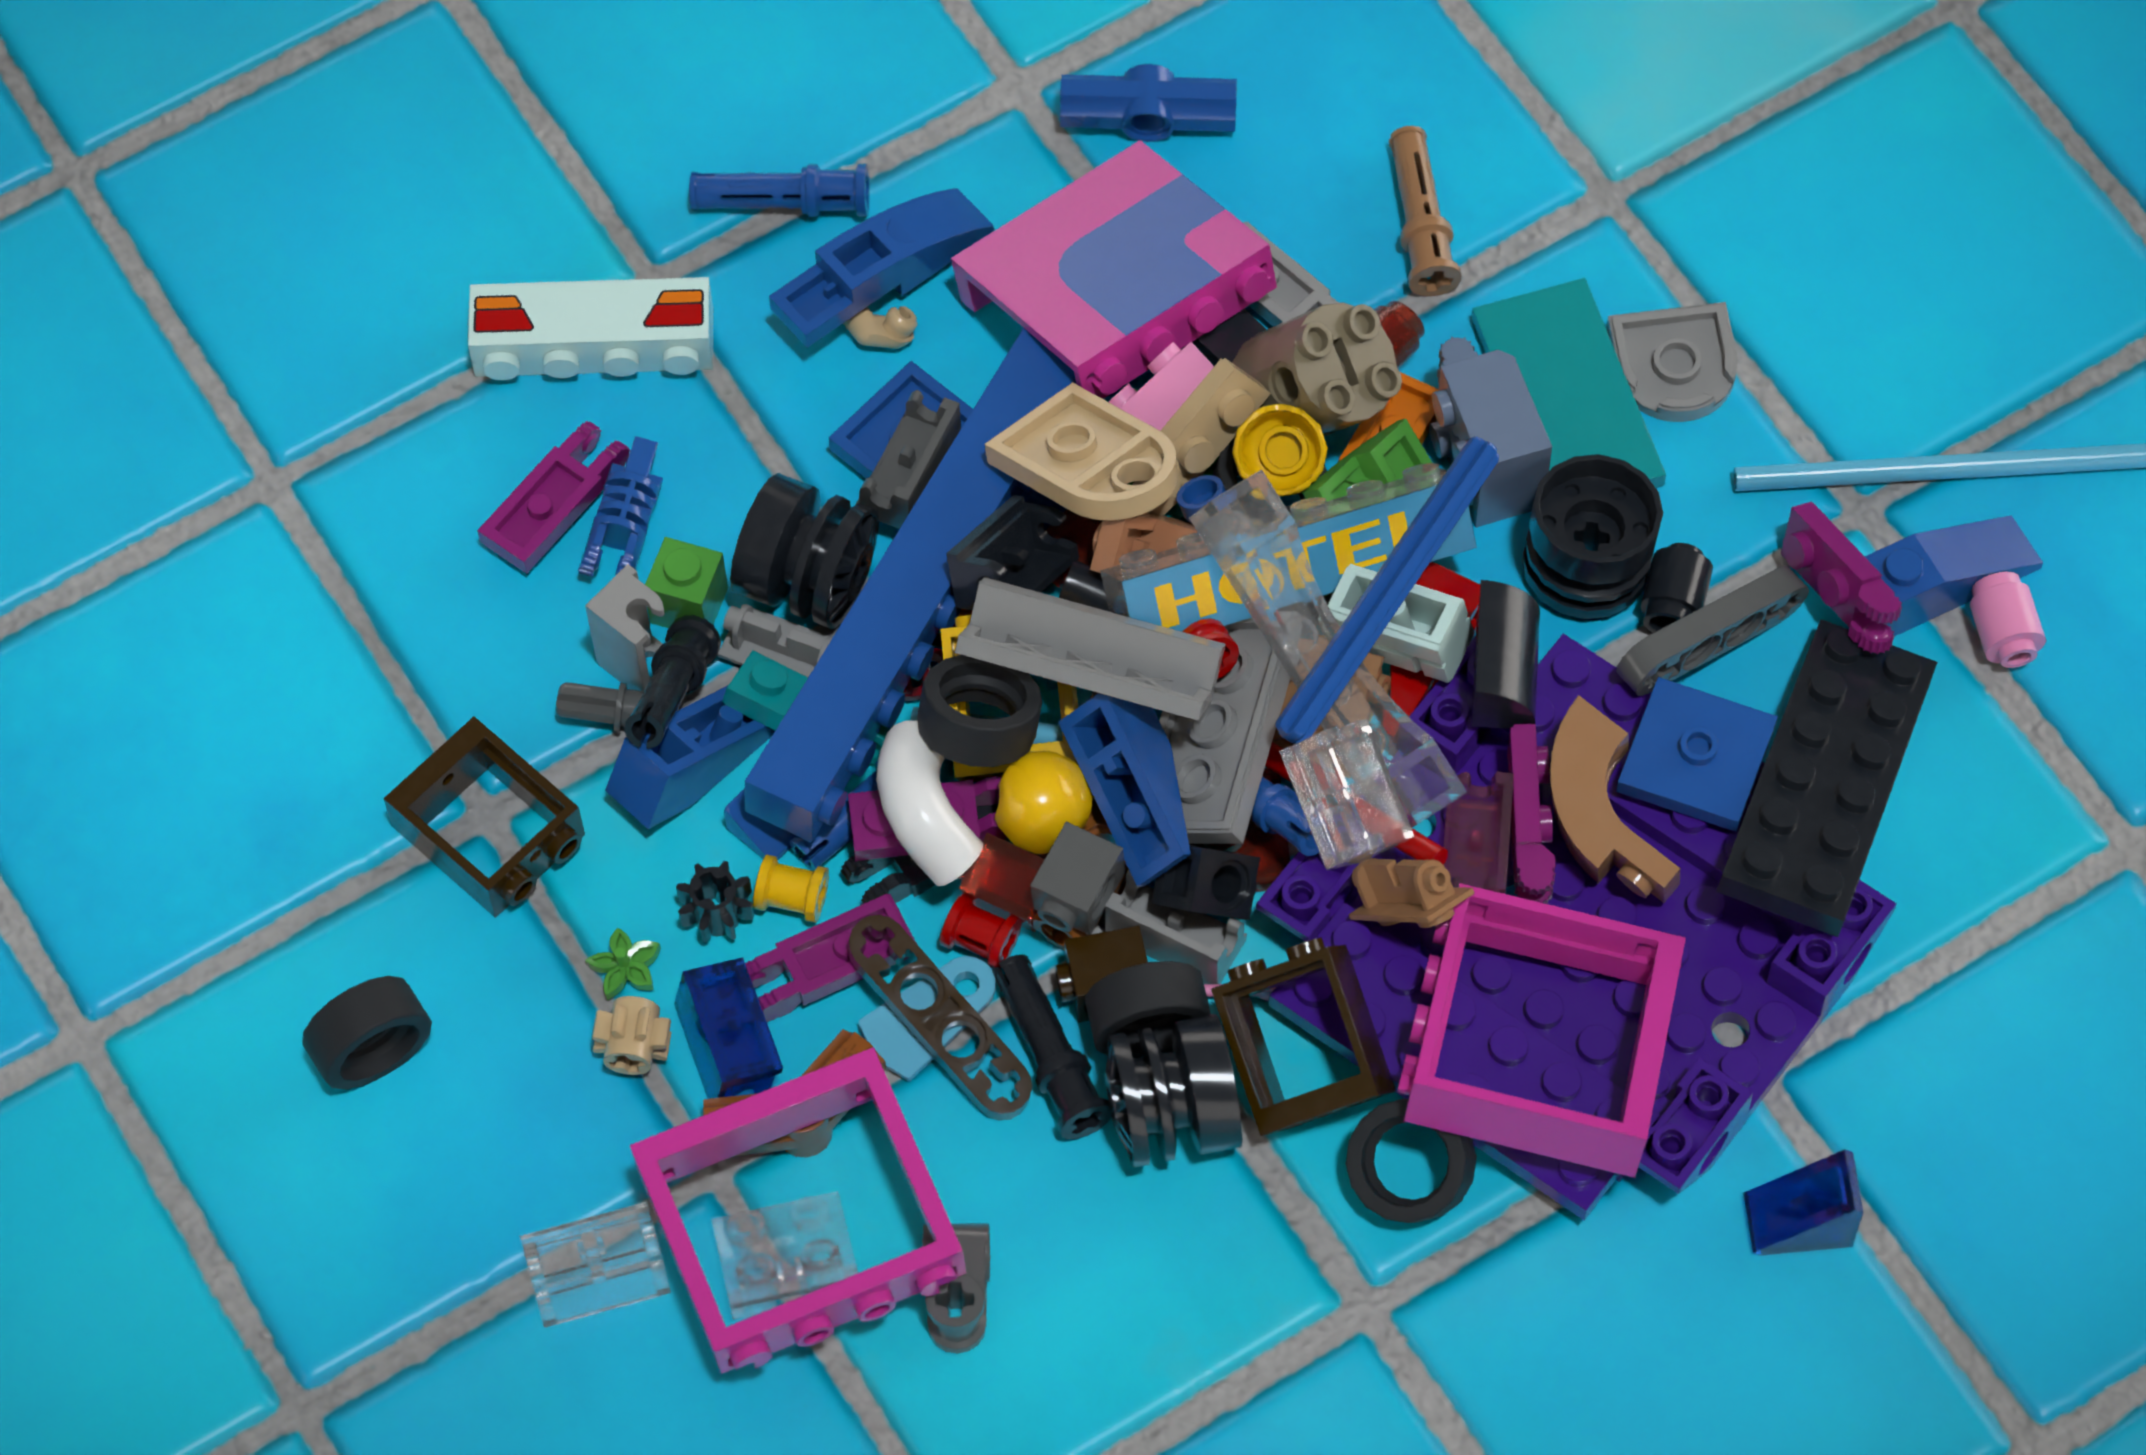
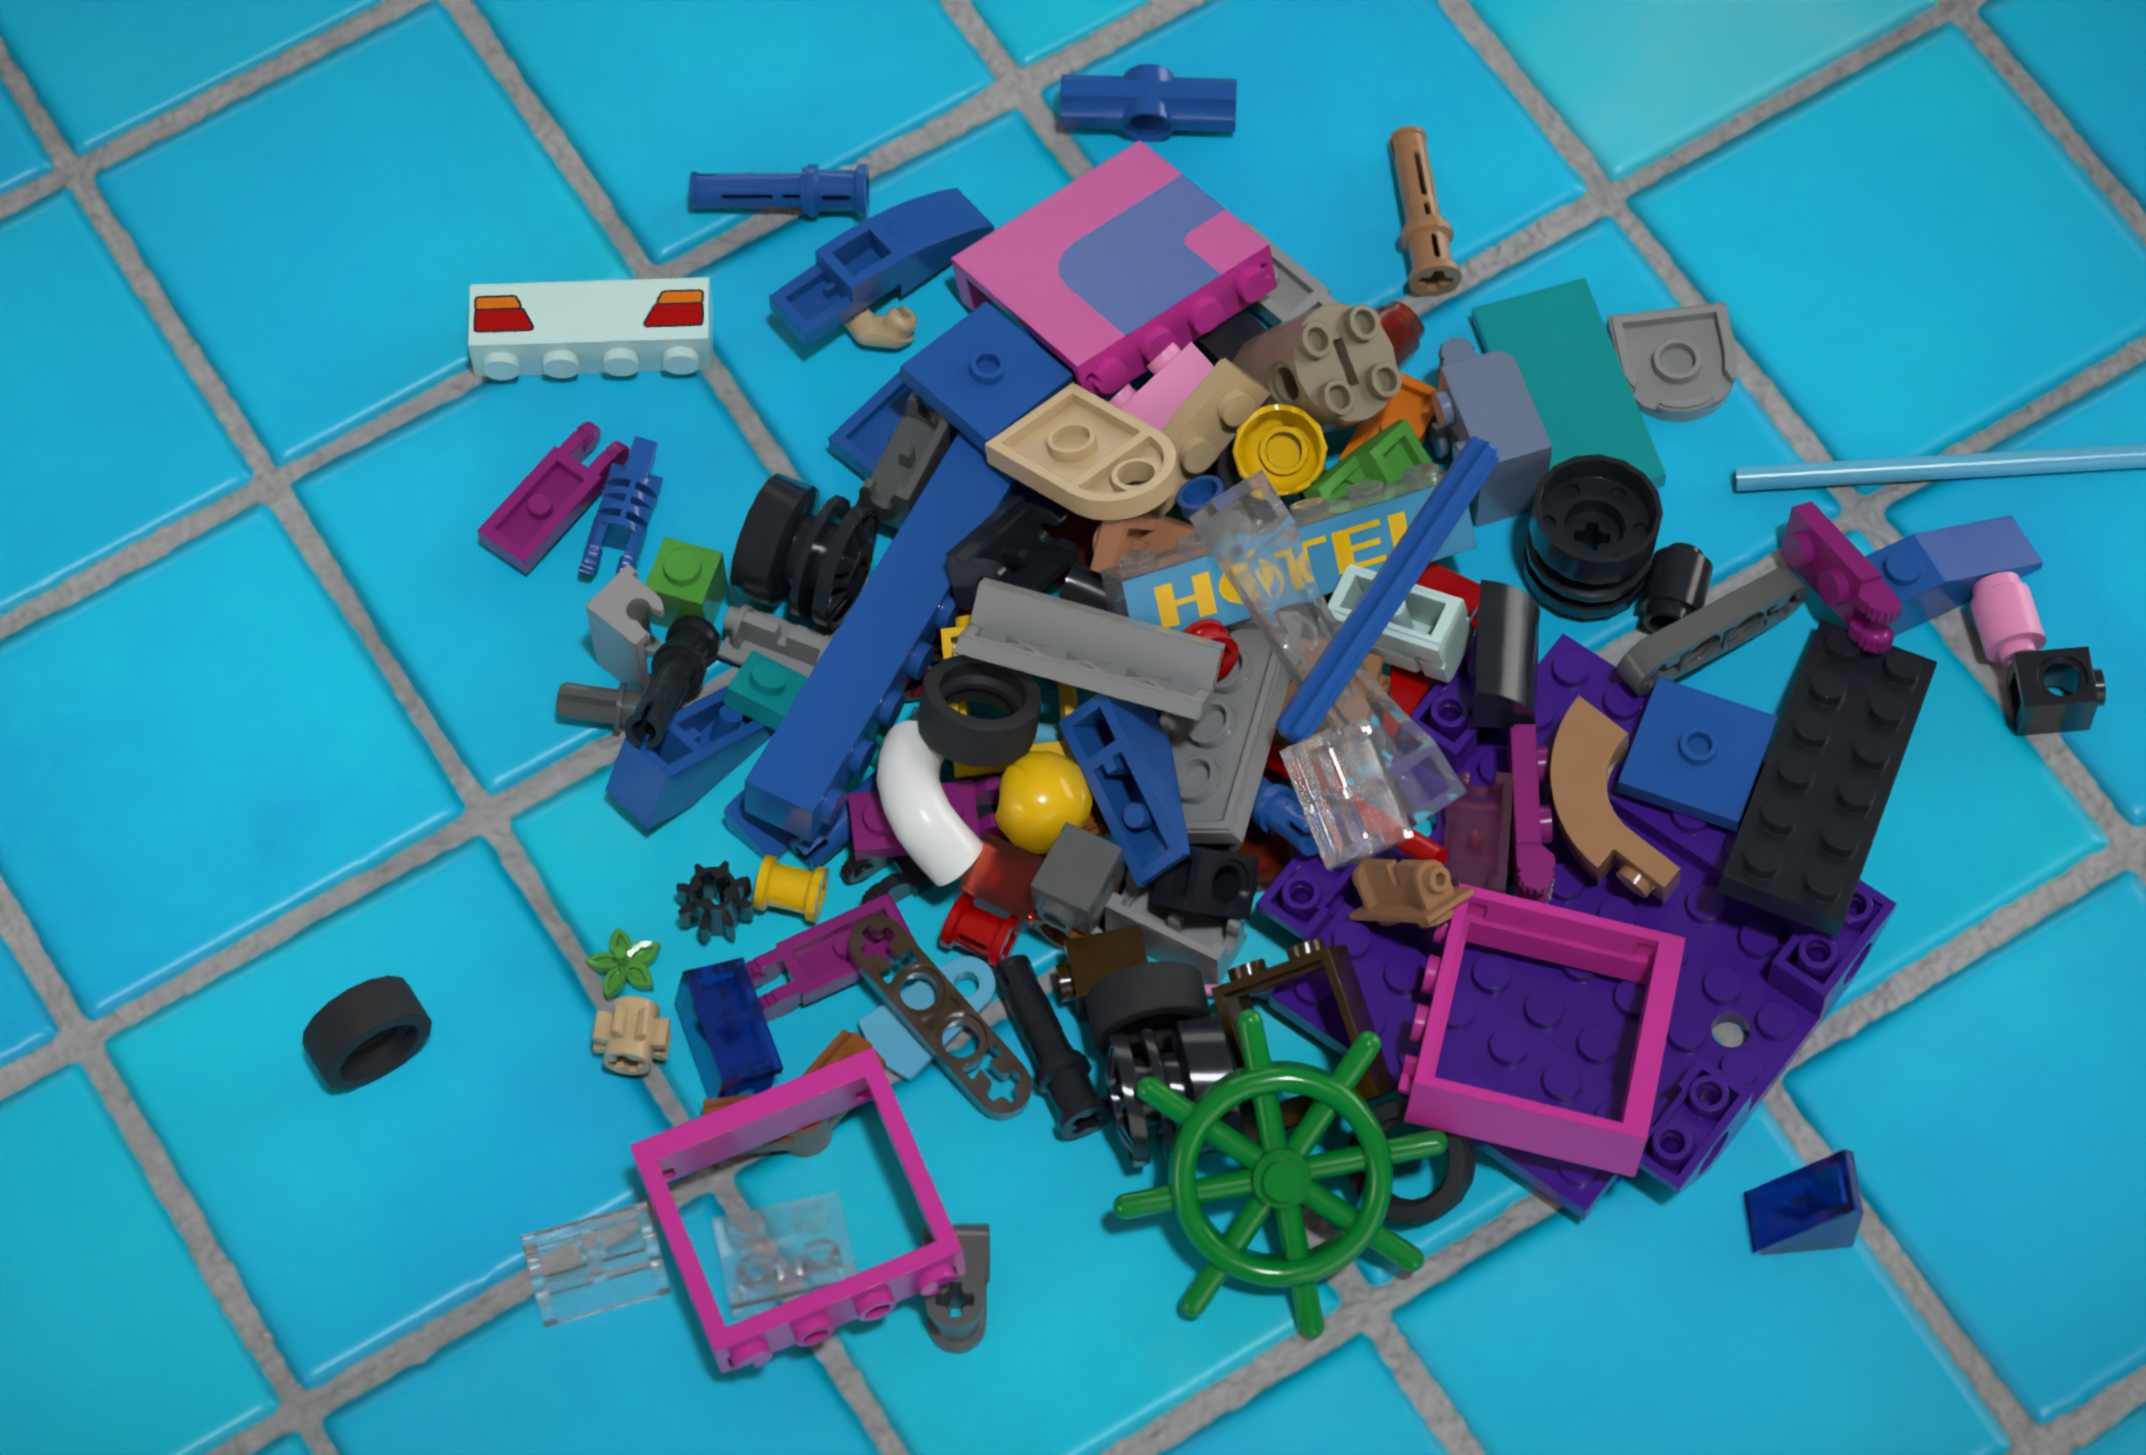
(446, 776): dark brown window -> none
(984, 375): none -> blue plate
(1280, 1174): none -> green piece
(2039, 710): none -> black brick

